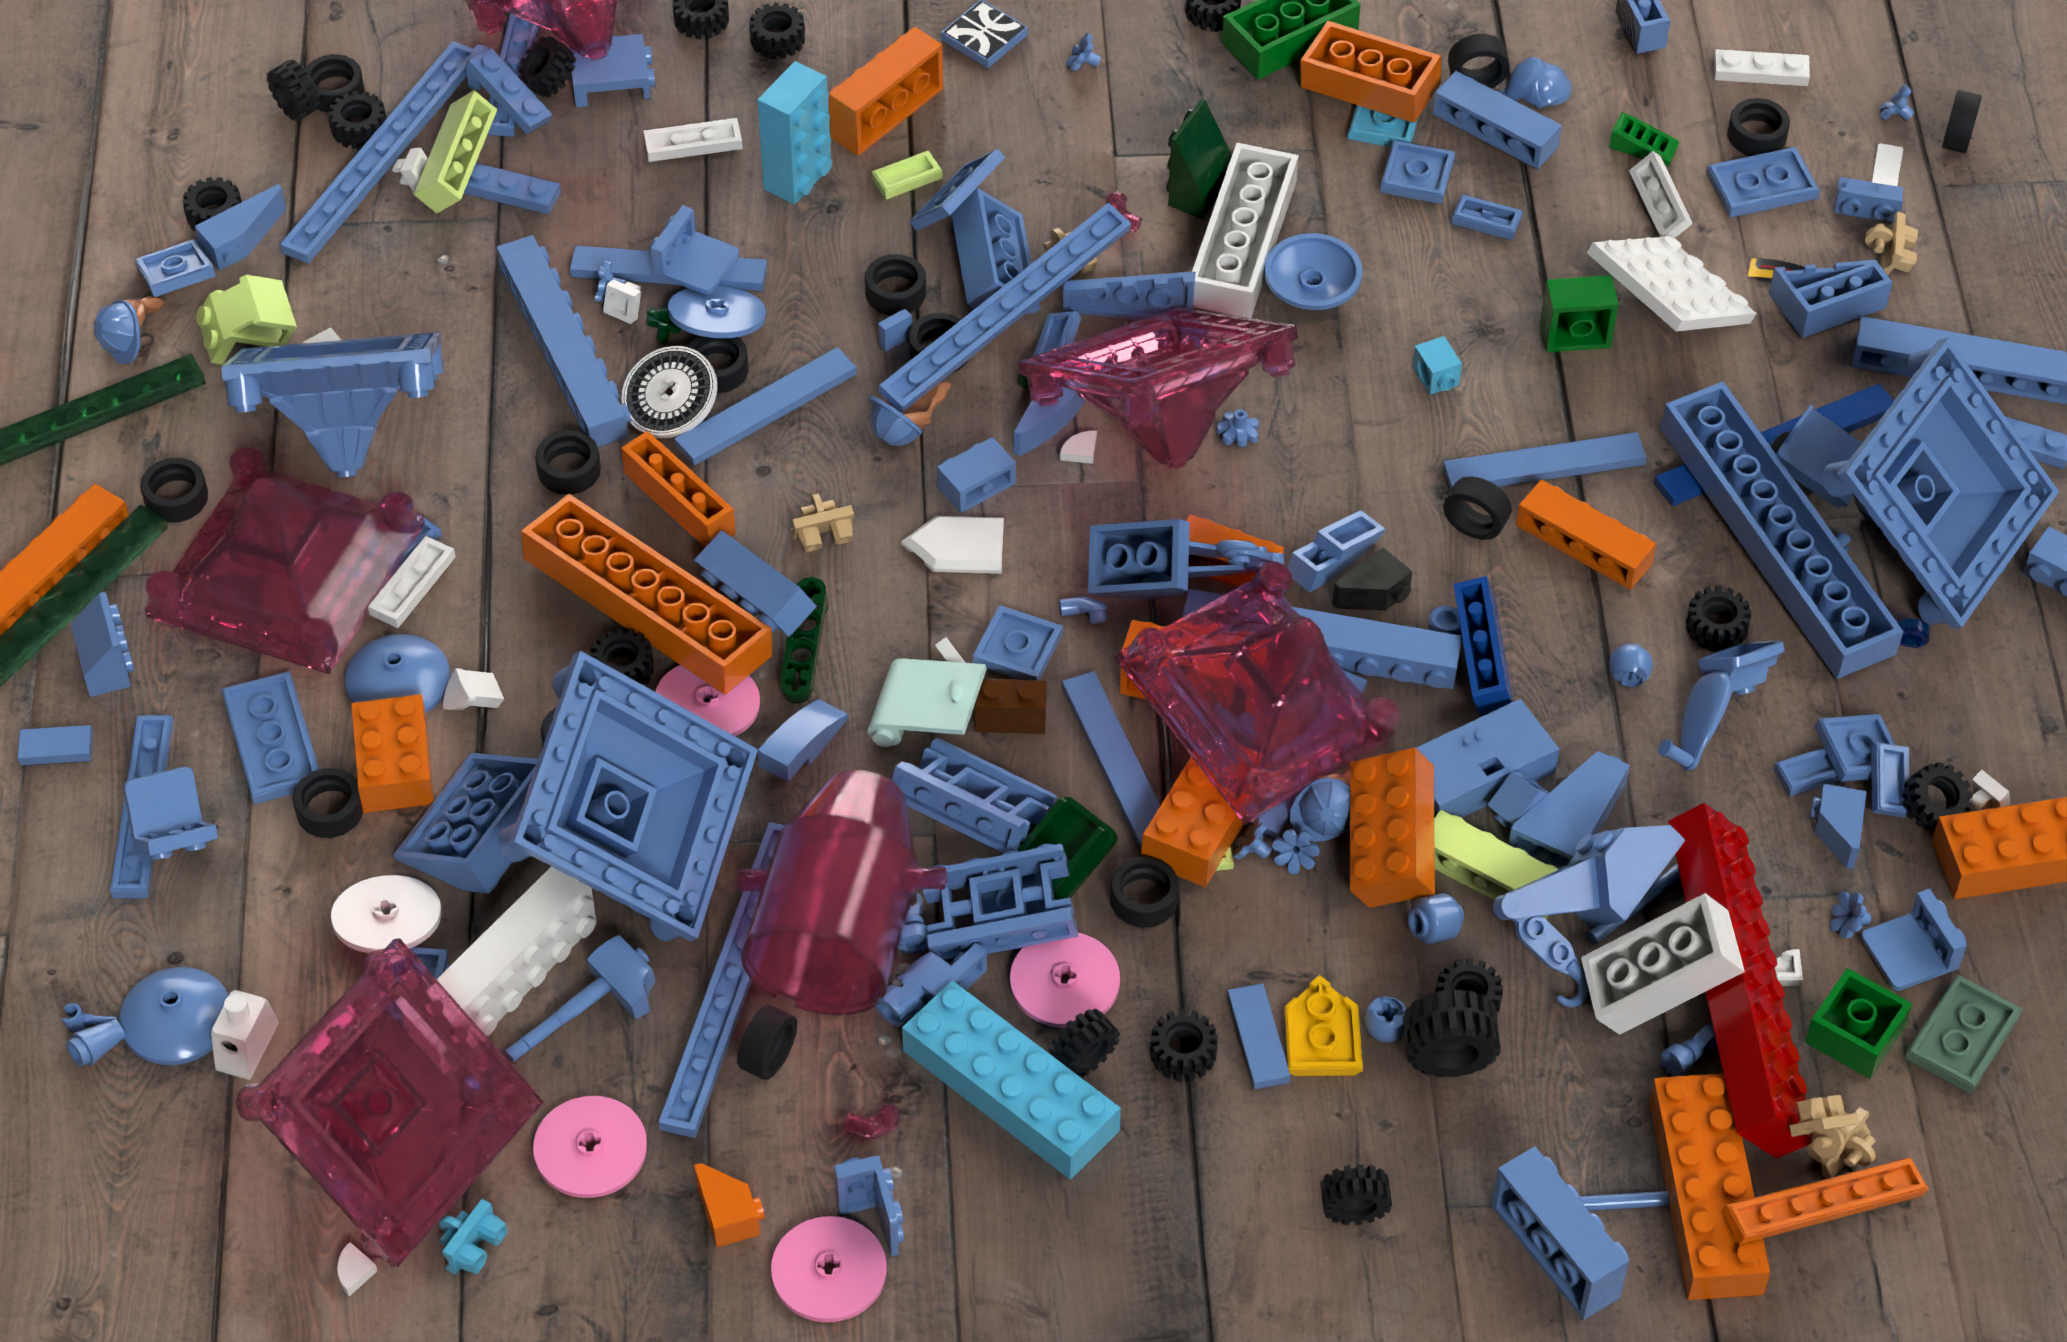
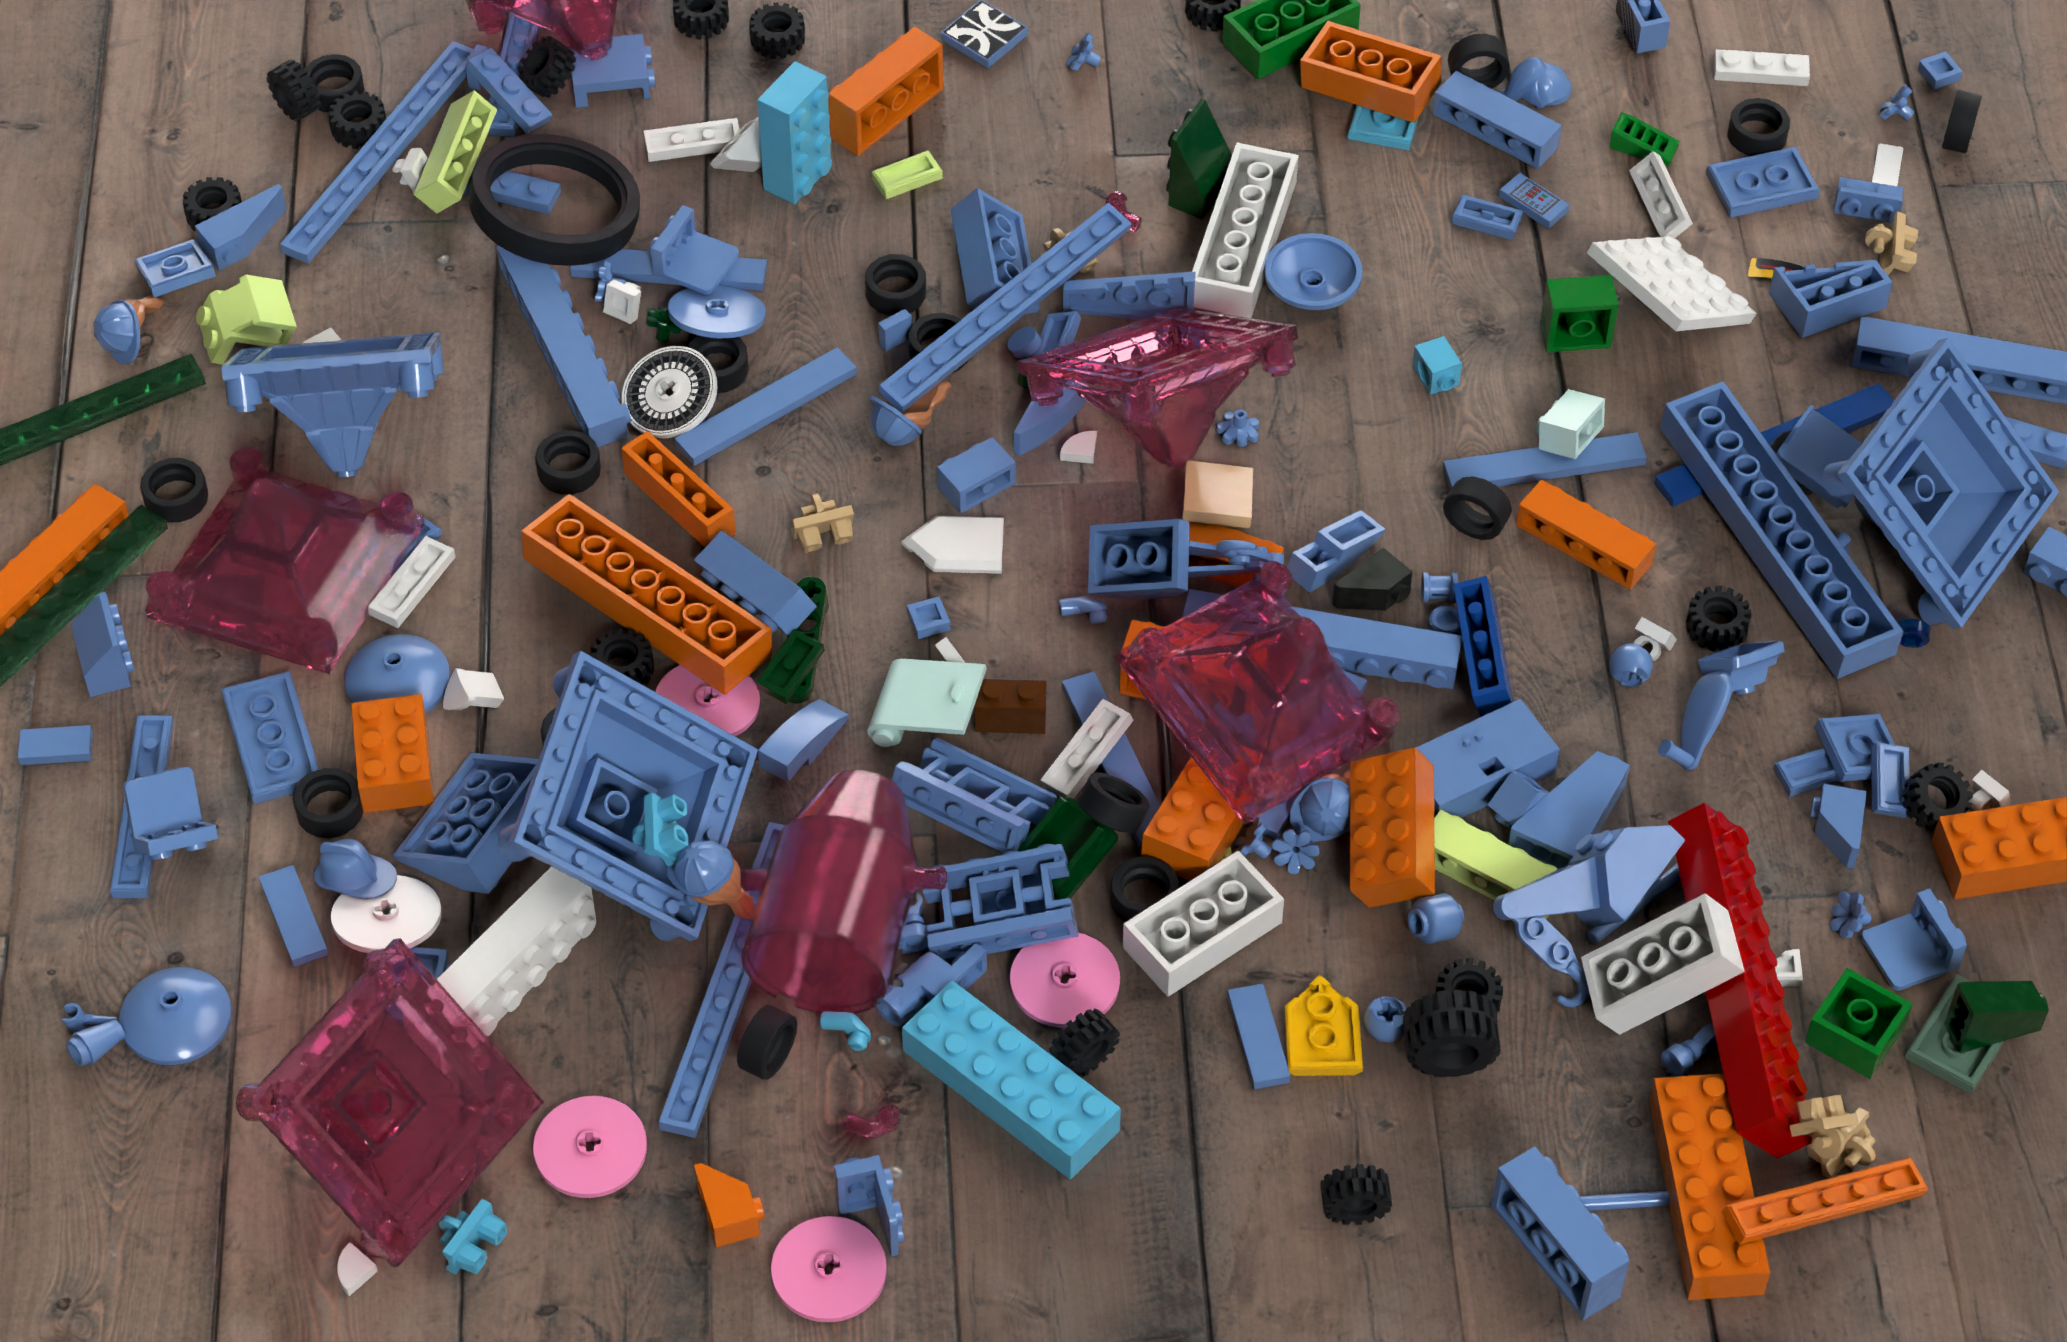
(242, 1033): white torso -> none
(293, 916): none -> medium blue tile
(353, 871): none -> medium blue piece
(544, 246): none -> black tyre
(617, 971): medium blue piece -> none
(659, 830): none -> medium azure hips
(711, 877): none -> medium blue piece
(743, 150): none -> white slope
(790, 666): none -> dark green plate
(857, 1031): none -> medium azure arm
(928, 617): none -> medium blue plate
(957, 189): medium blue tile -> none
(1018, 644): medium blue plate -> none
(1024, 342): none -> medium blue tile
(1087, 749): none -> white plate
(1113, 802): none -> black tyre
(1181, 1063): black tyre -> none
(1203, 923): none -> white brick
(1218, 494): none -> tan tile
(1417, 172): medium blue plate -> none
(1438, 587): none -> medium blue bush
(1534, 200): none -> medium blue tile
(1571, 423): none -> light aqua brick
(1654, 635): none -> white tile
(1940, 70): none -> medium blue plate
(1994, 1012): none -> dark green slope

